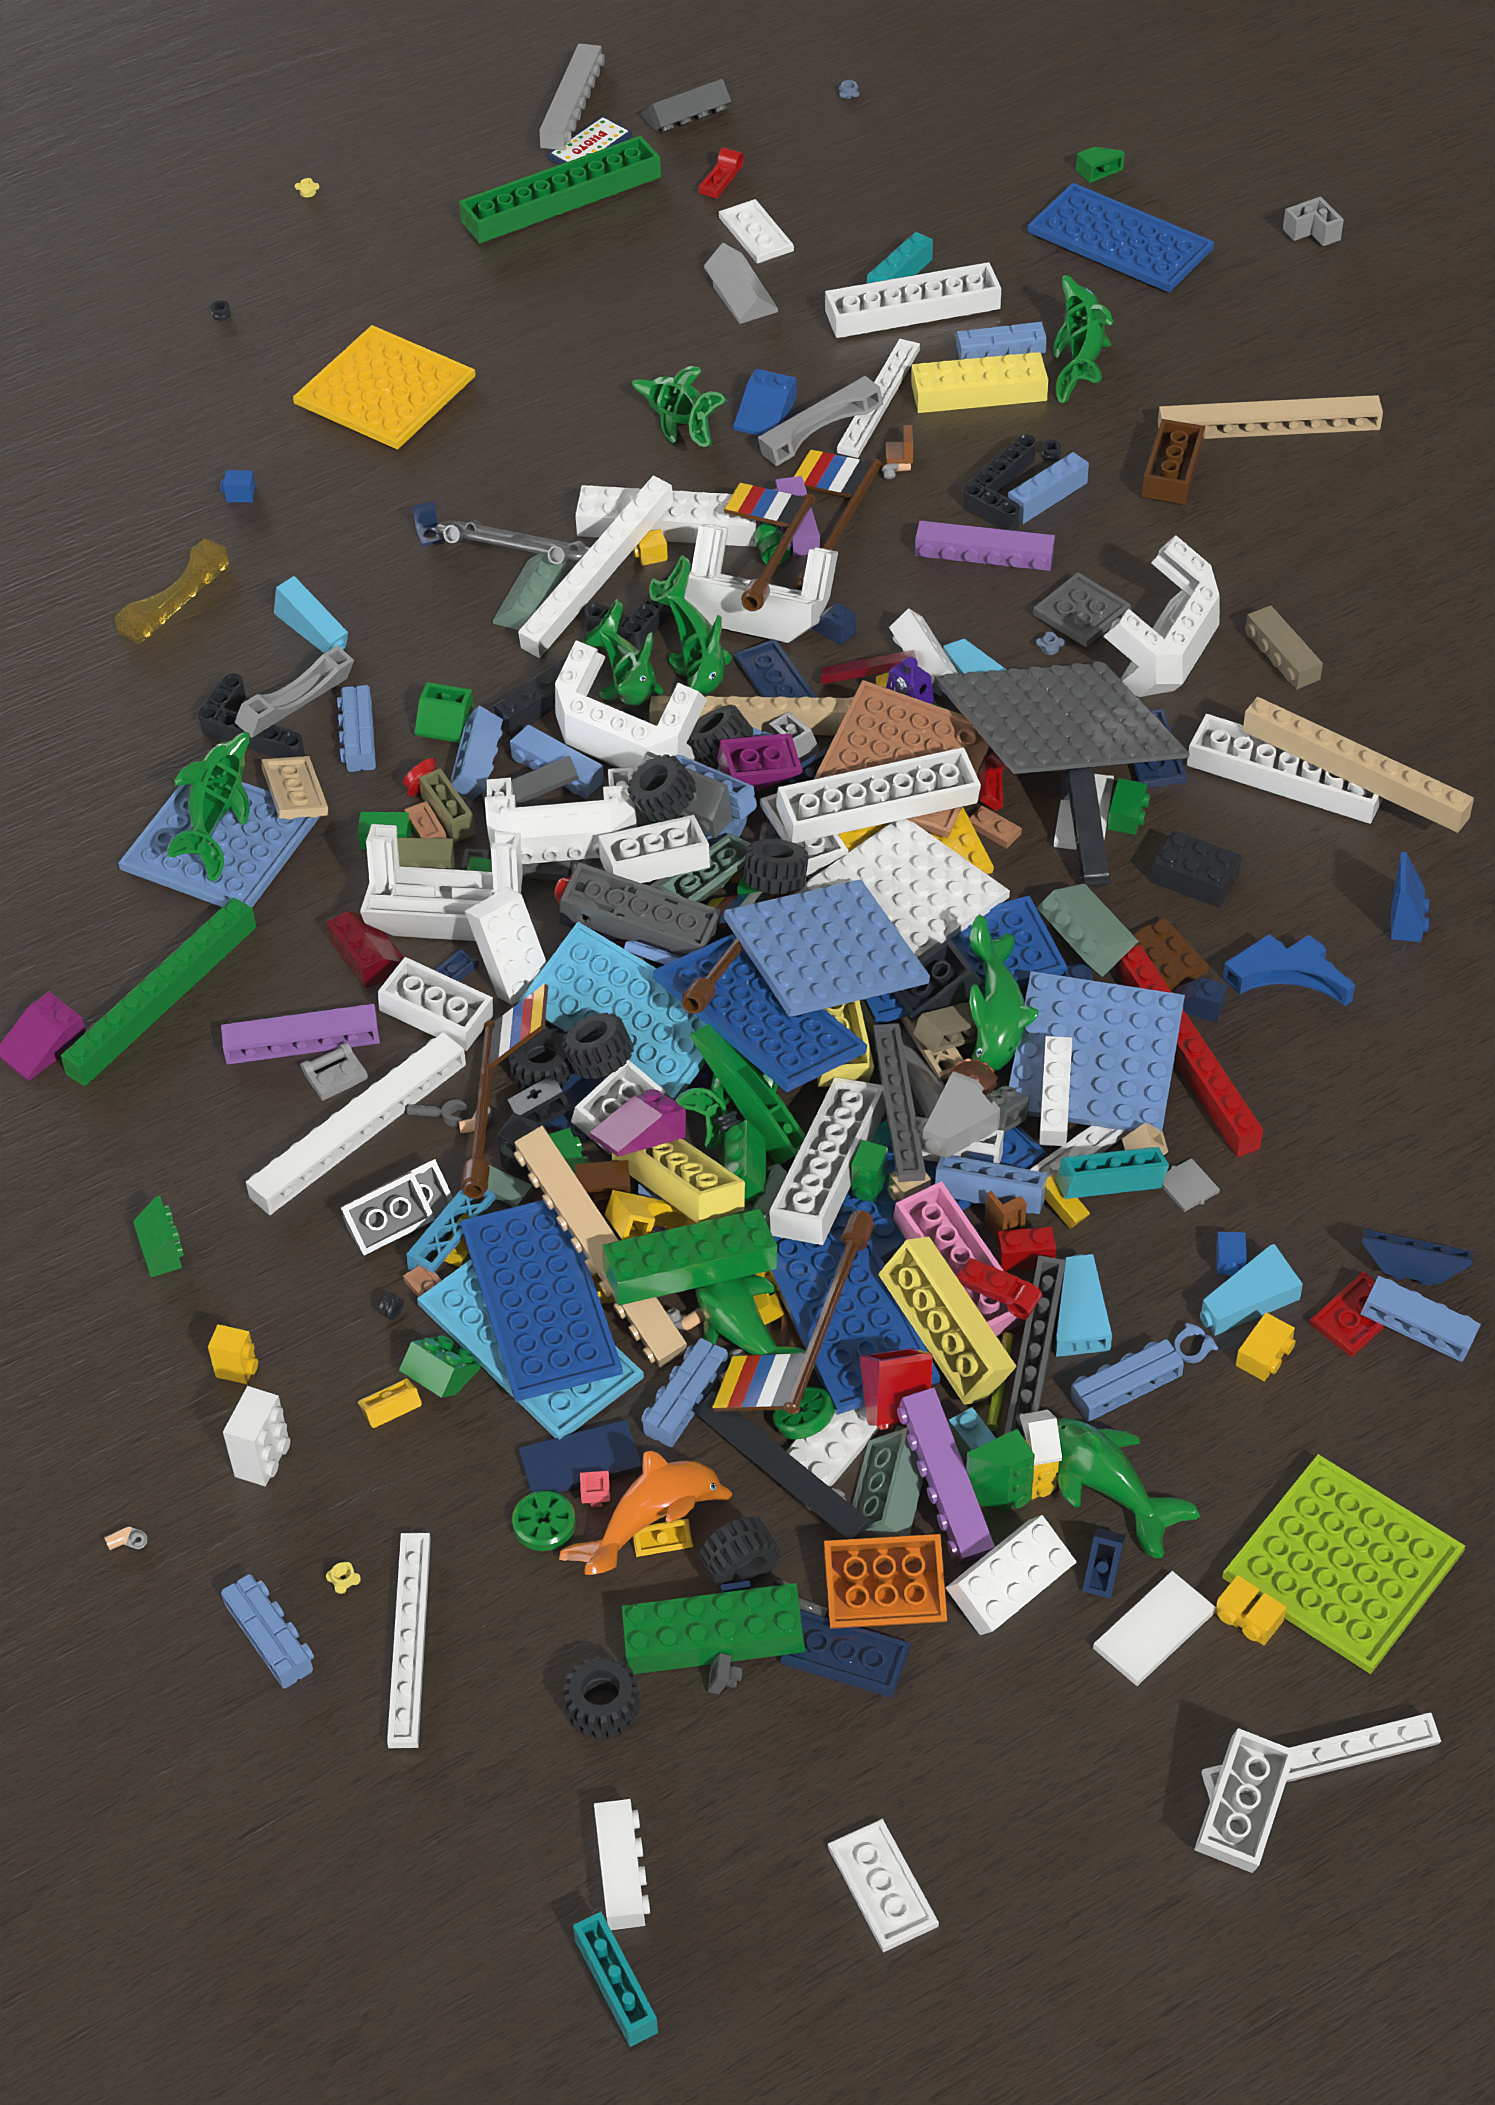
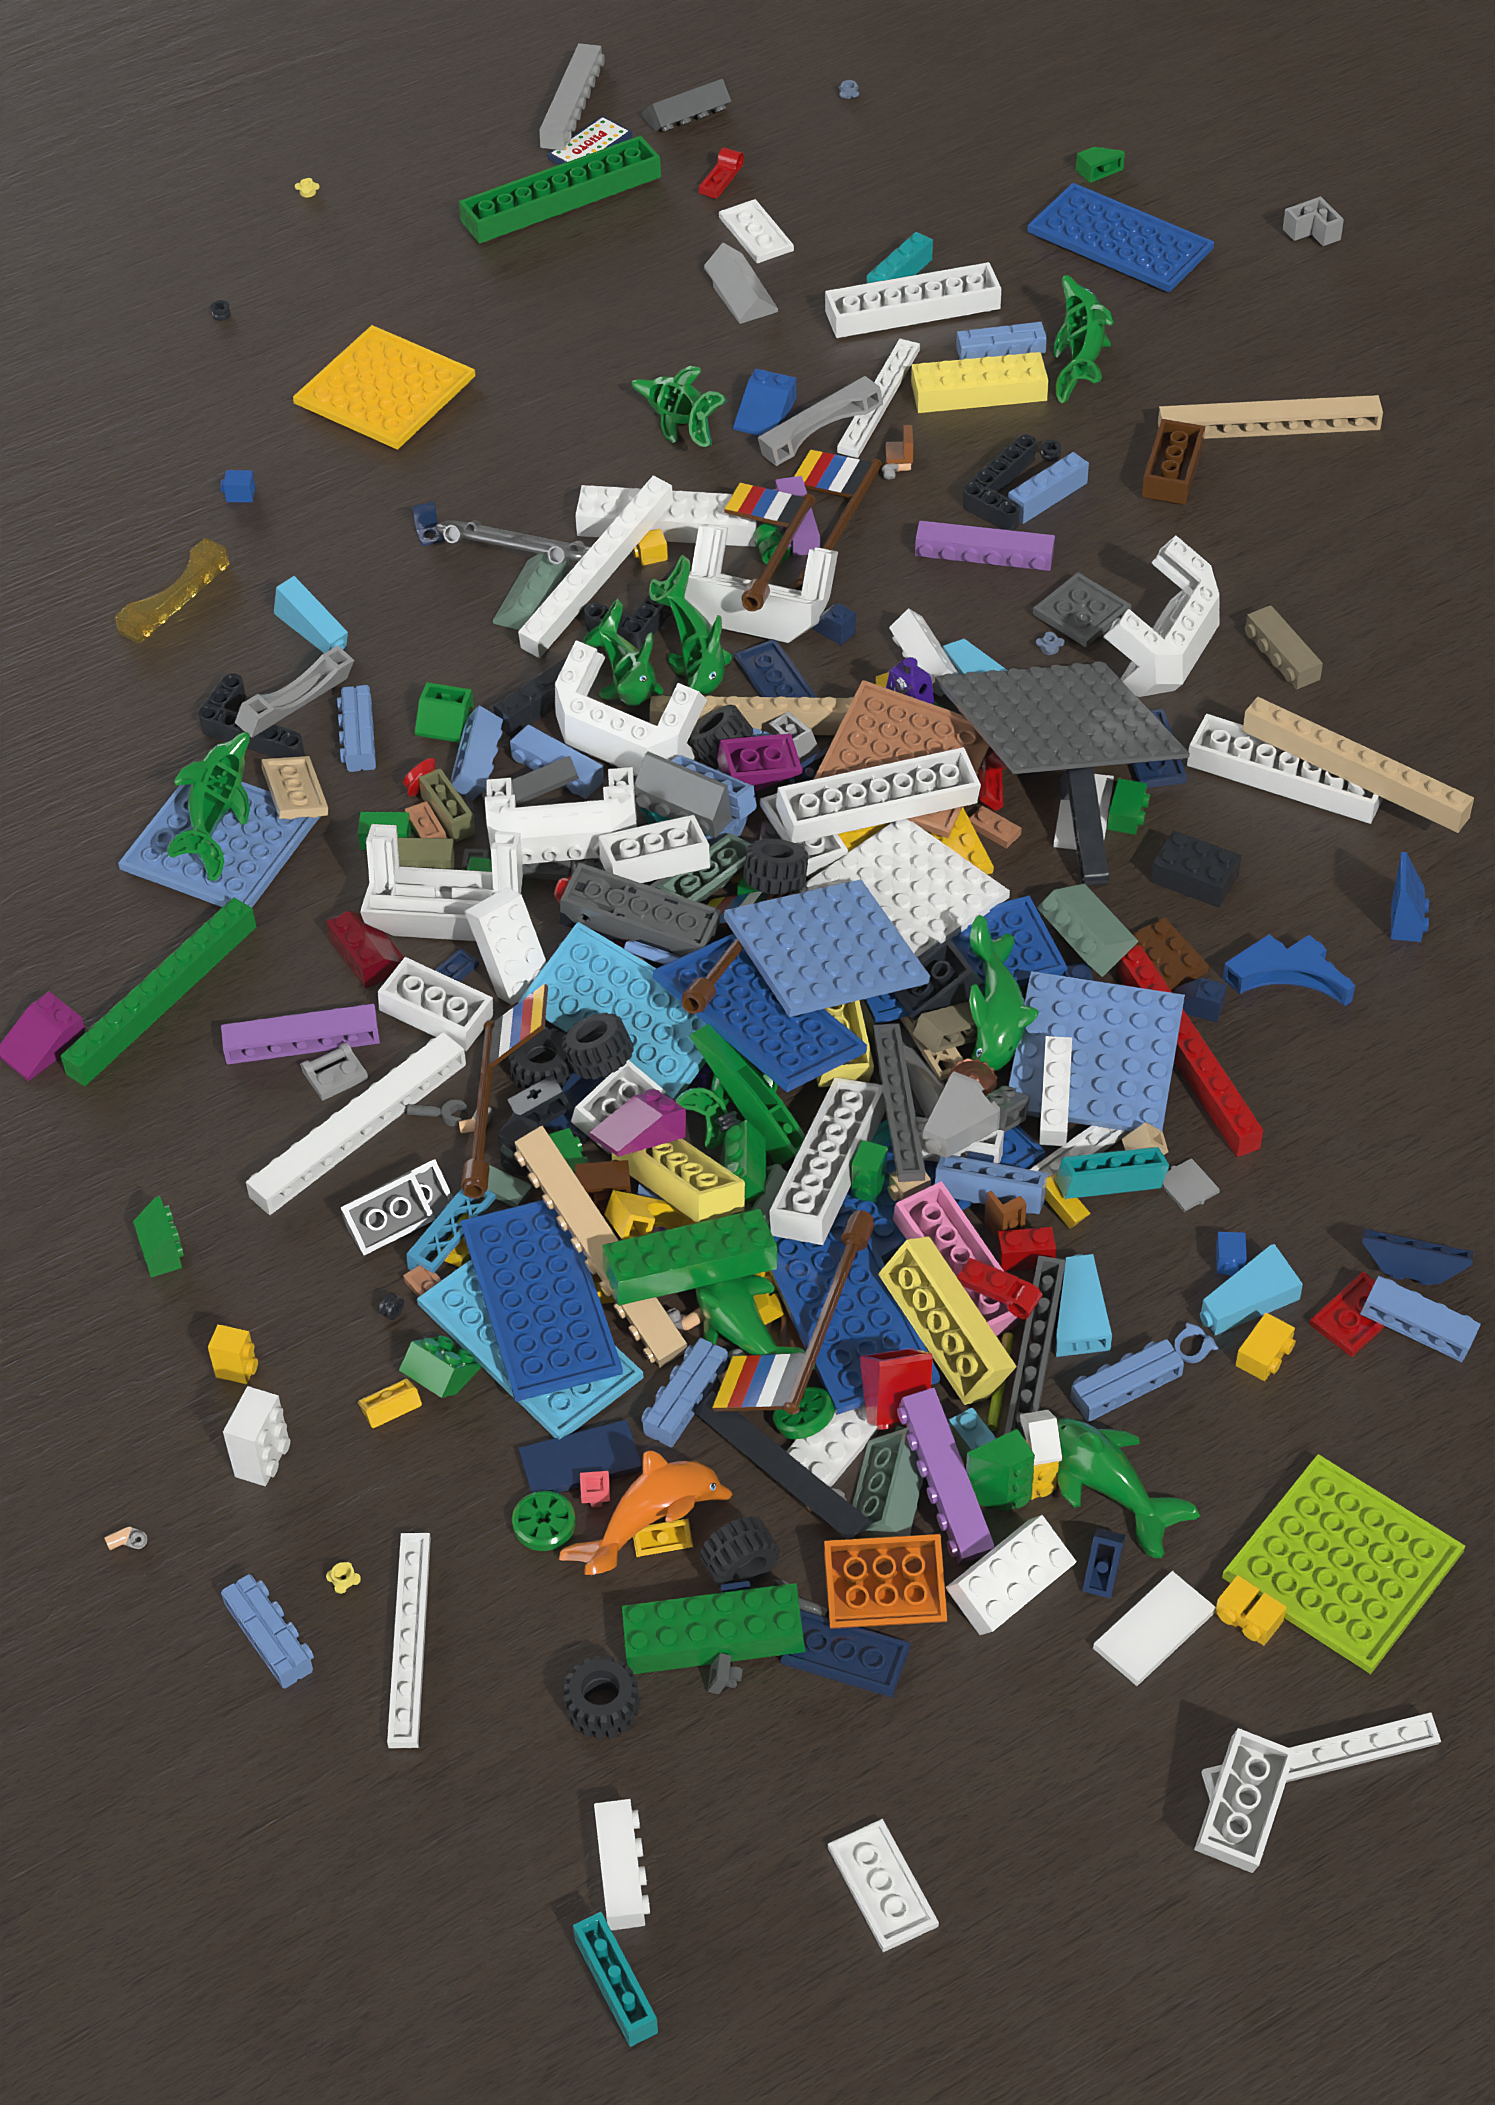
(661, 788): black tyre -> none
(863, 667): dark red tile -> none

